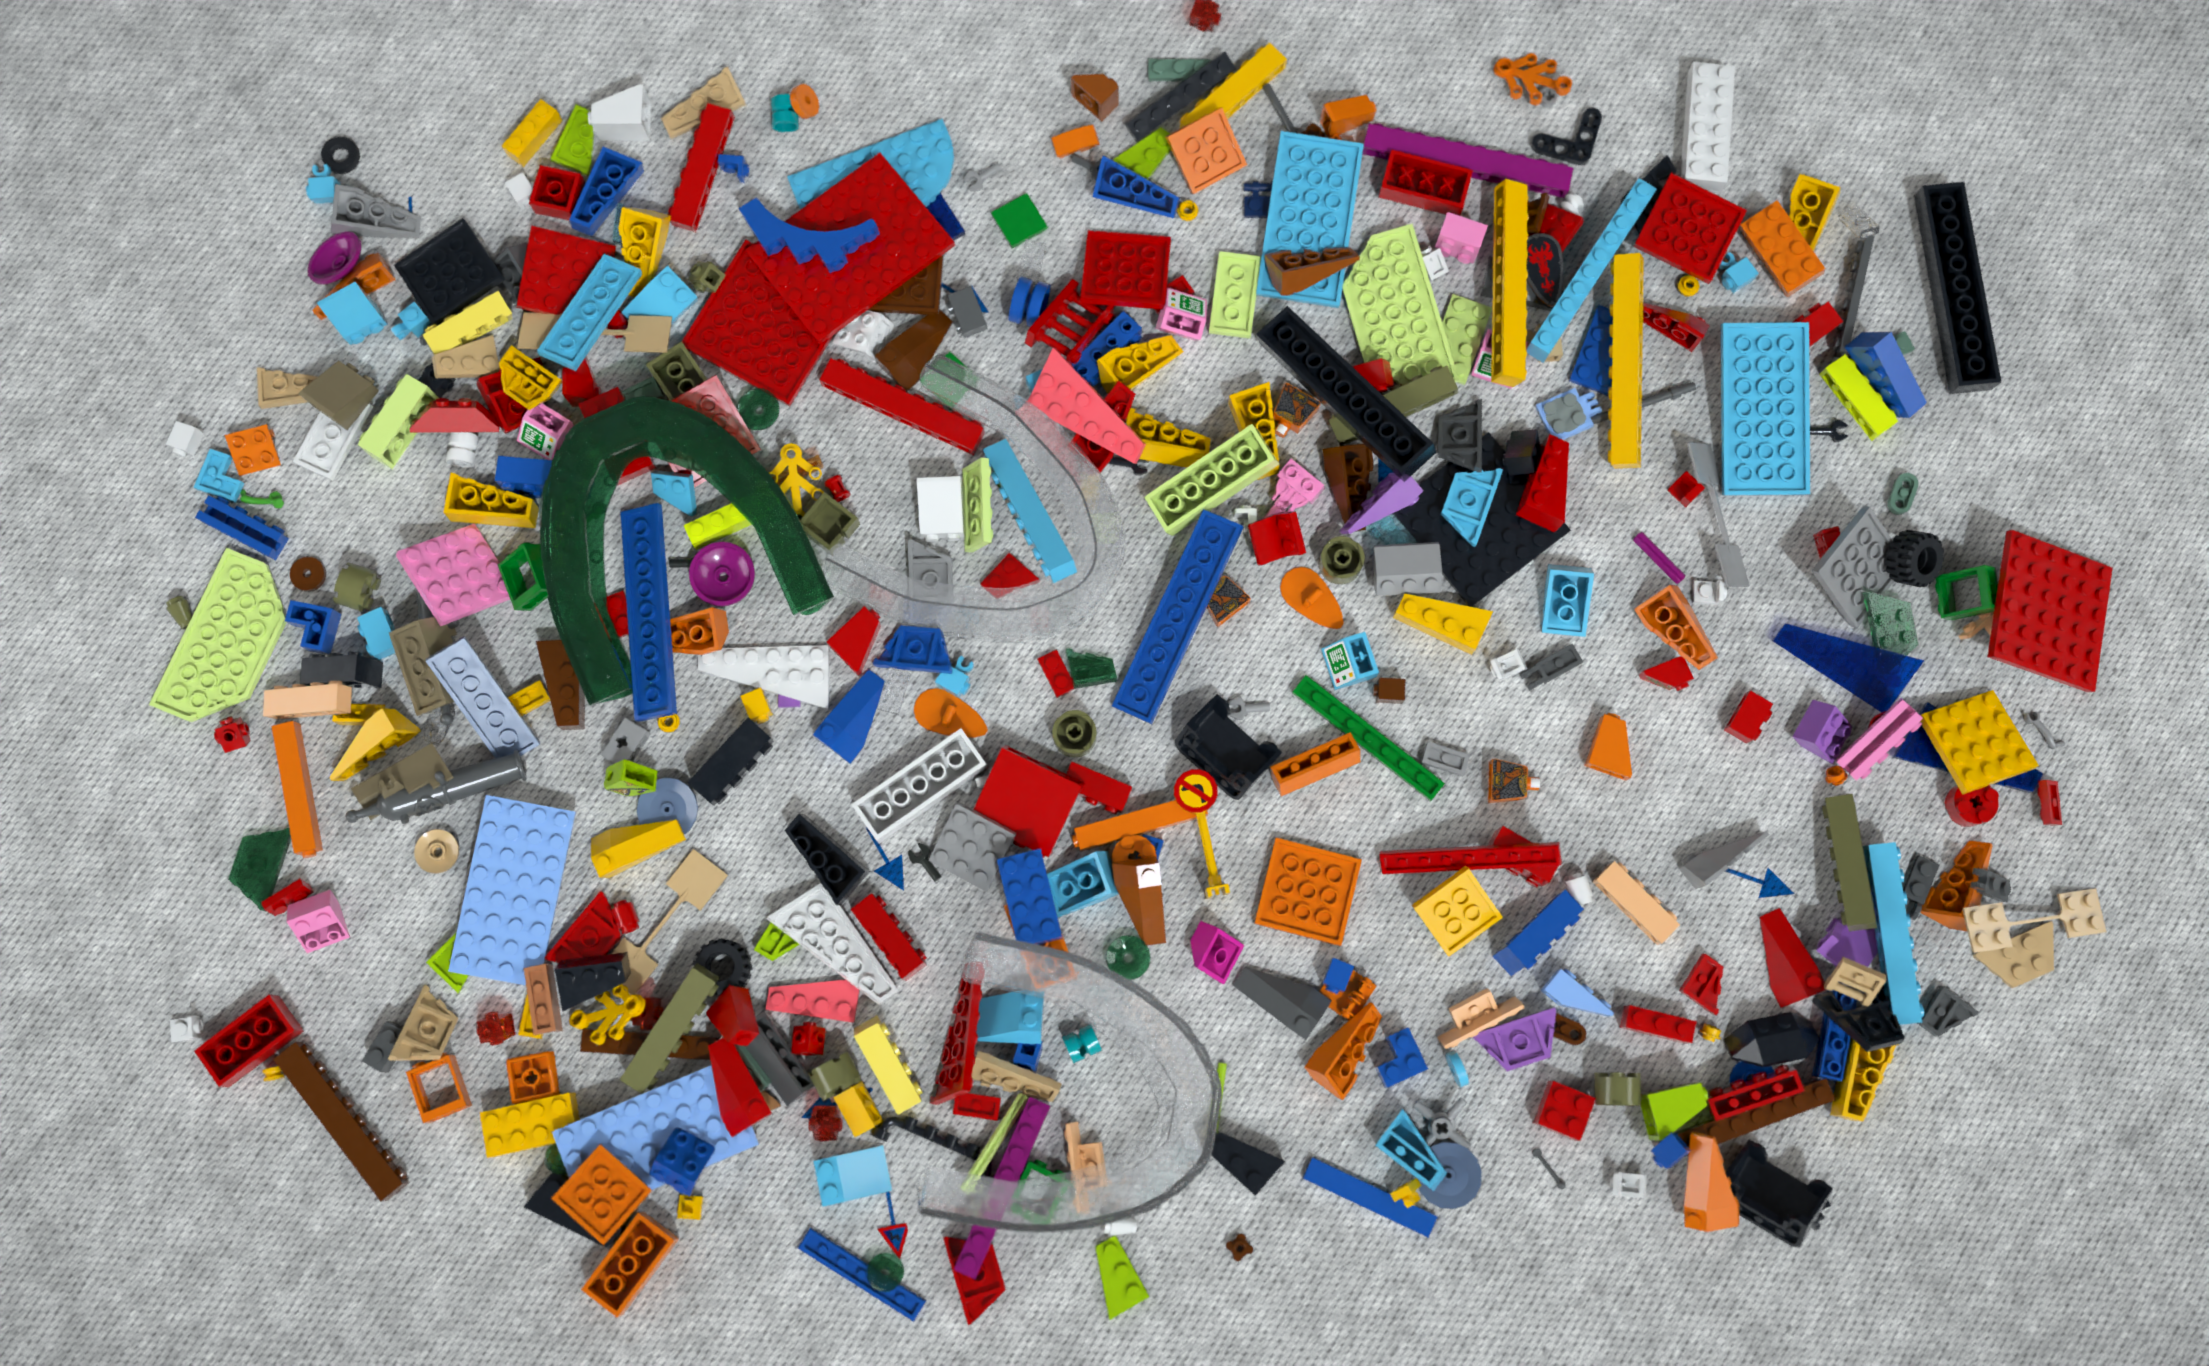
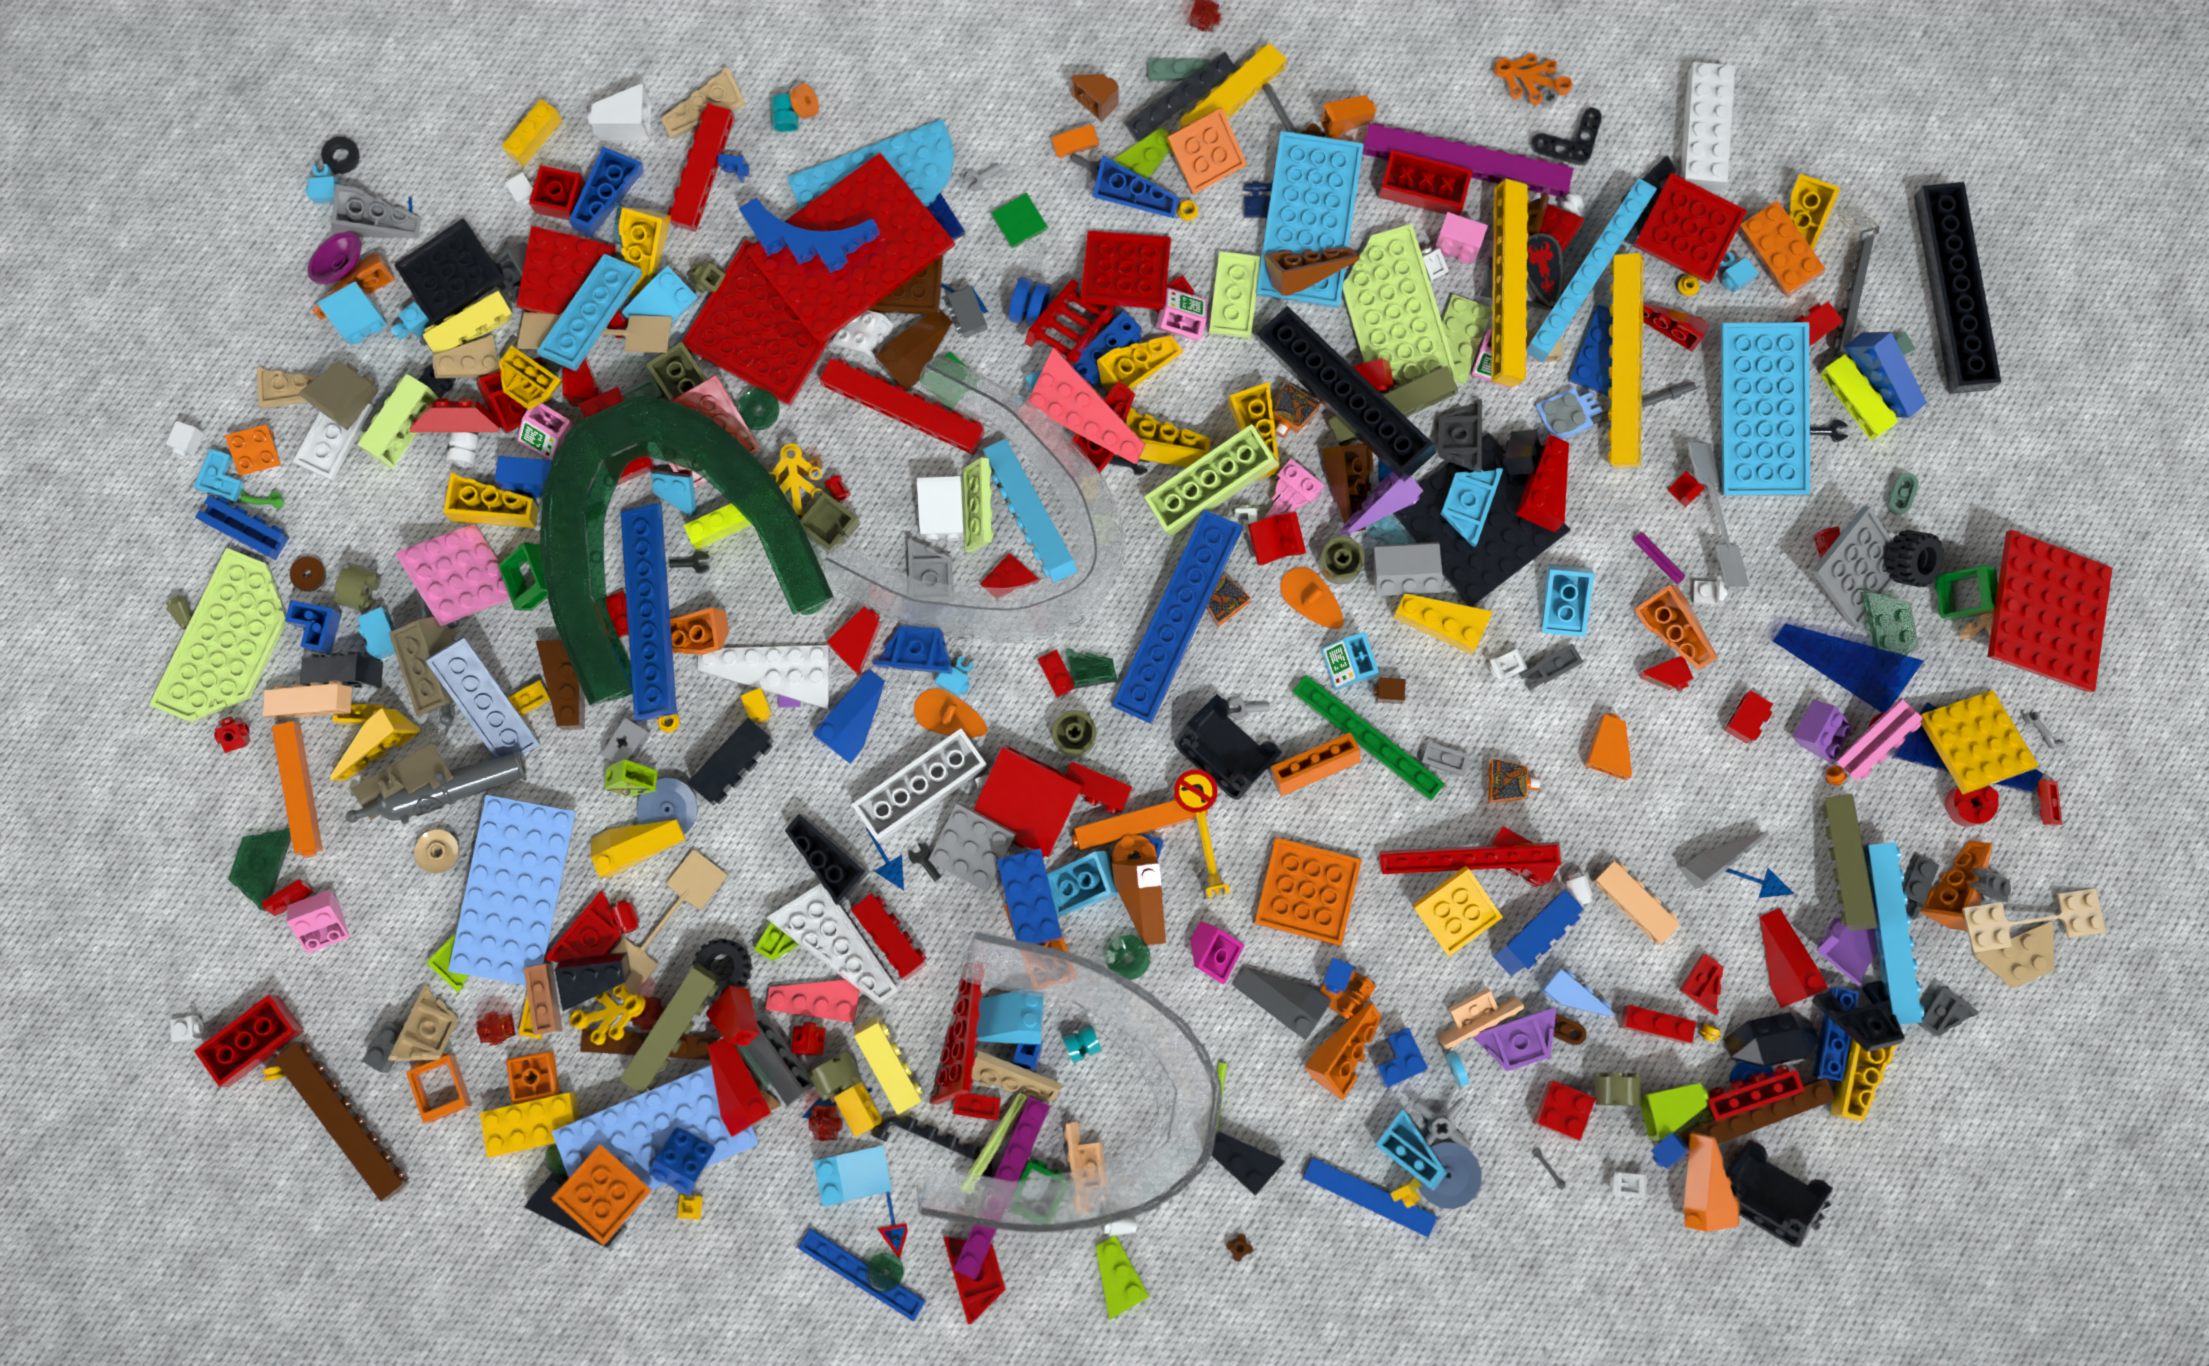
(576, 143): lime wing -> none
(630, 1264): orange brick -> none
(717, 560): magenta dish -> none
(1858, 977): tan plate -> none

